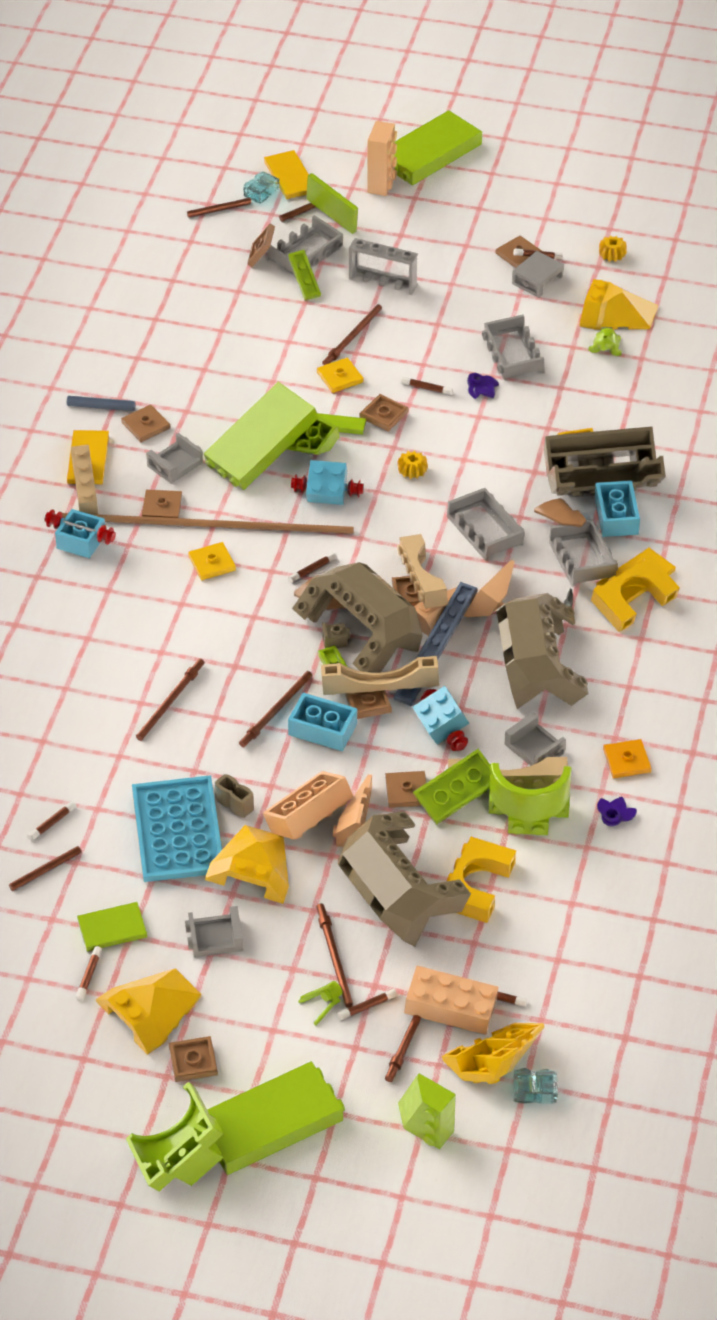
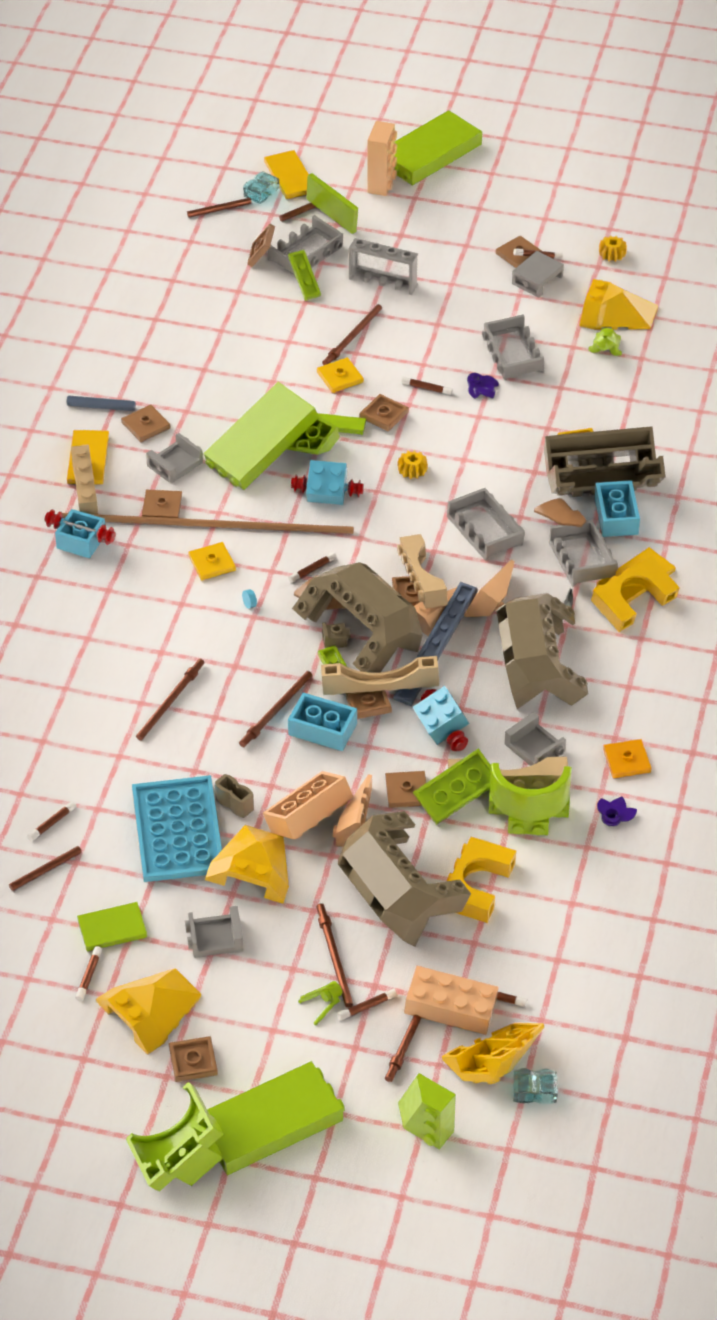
(249, 598): none -> medium azure tile

